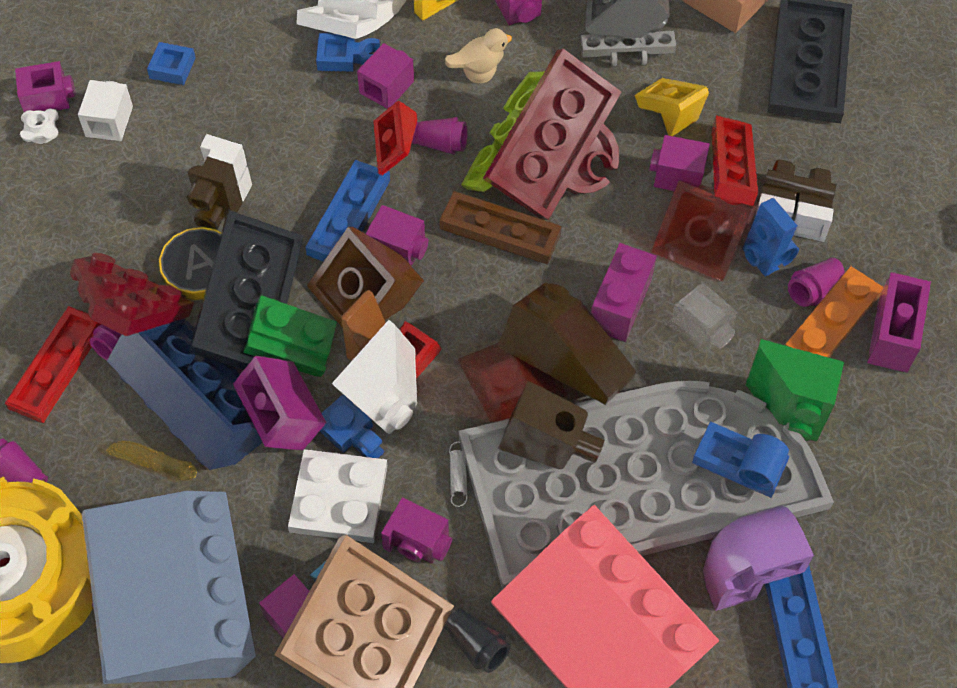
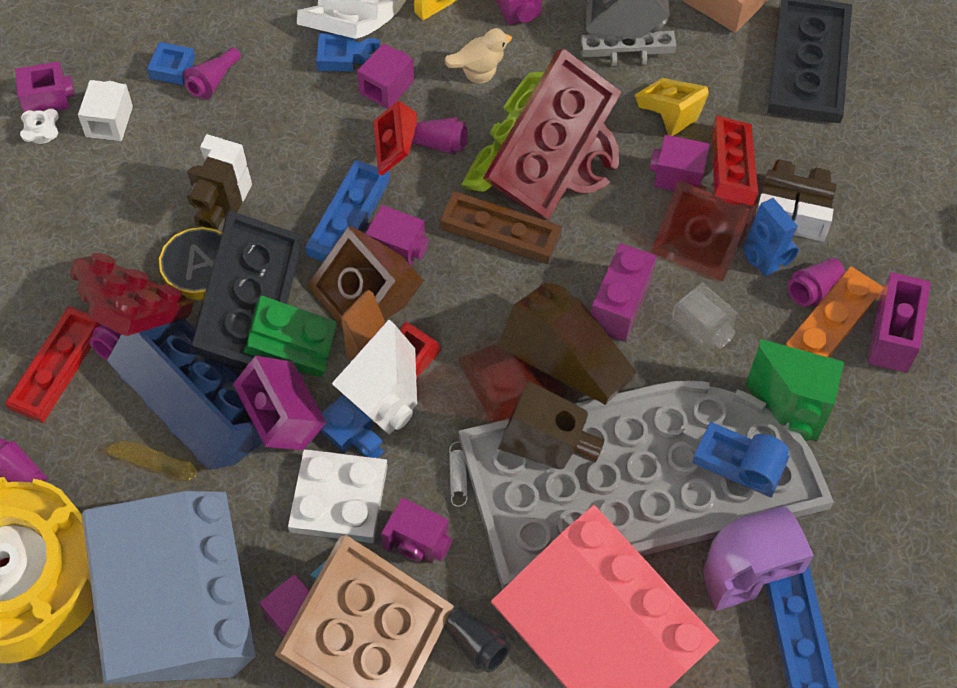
(205, 77): none -> magenta cone

